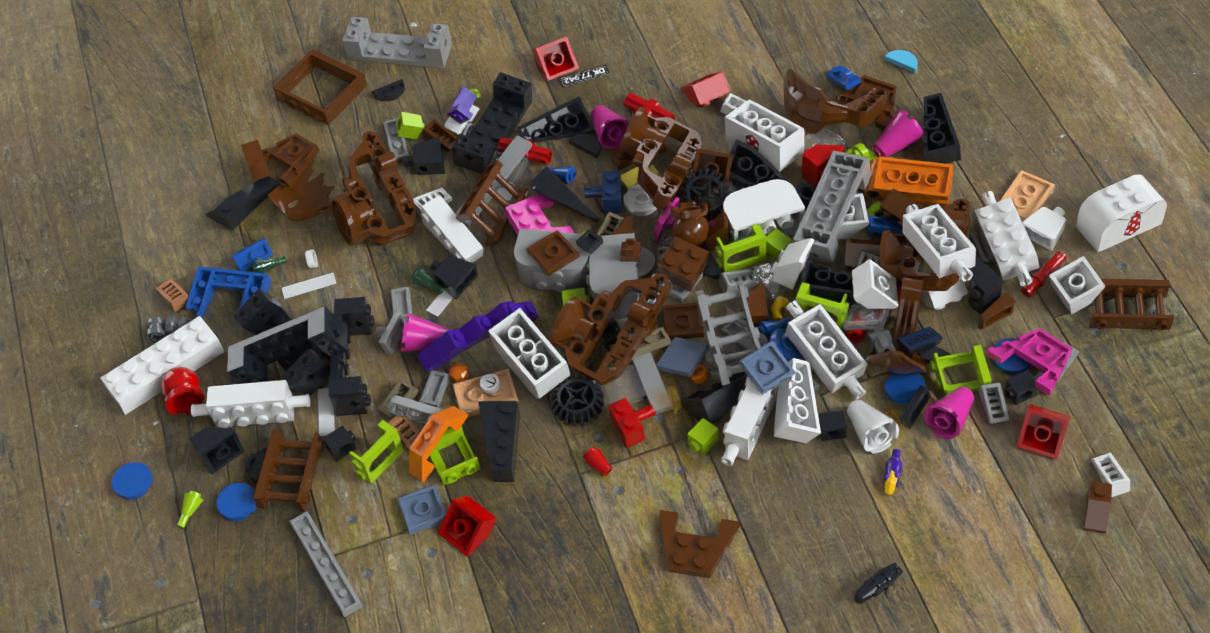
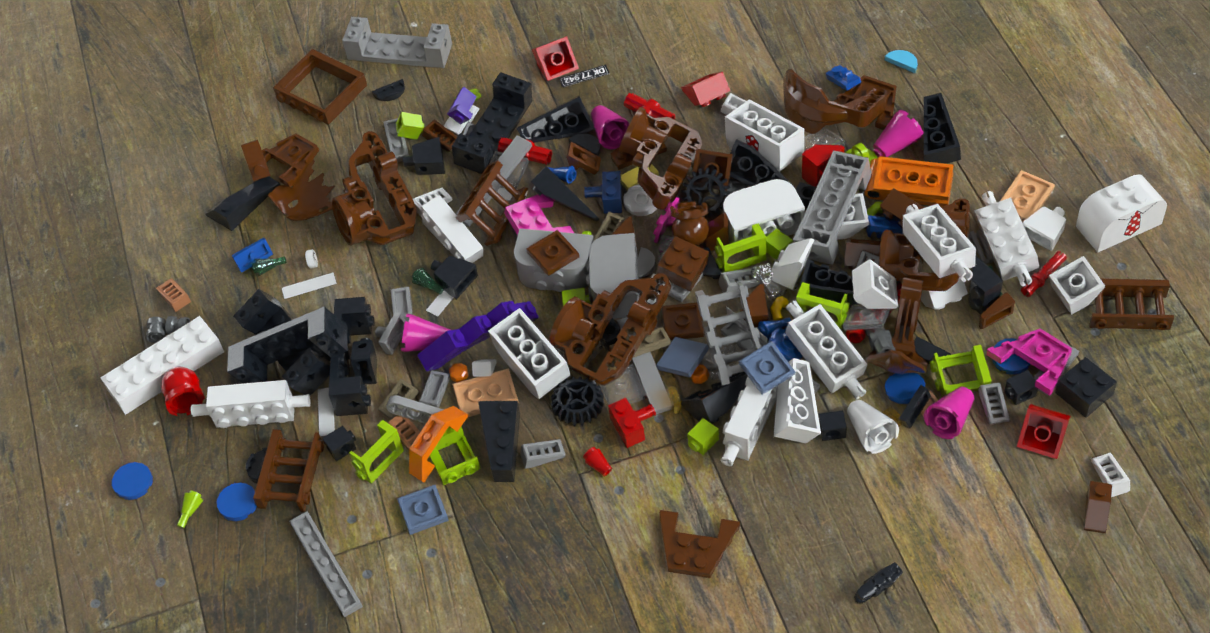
(209, 279): blue wedge -> none
(216, 447): black slope -> none
(362, 353): none -> black torso
(466, 524): red slope -> none
(483, 367): none -> white slope
(489, 383): white tile -> none
(536, 460): none -> light grey slope
(583, 158): none -> reddish brown slope
(589, 241): black plate -> none
(630, 251): reddish brown tile -> none
(892, 472): dark purple piece -> none
(919, 341): slope -> none
(1085, 387): none -> black brick

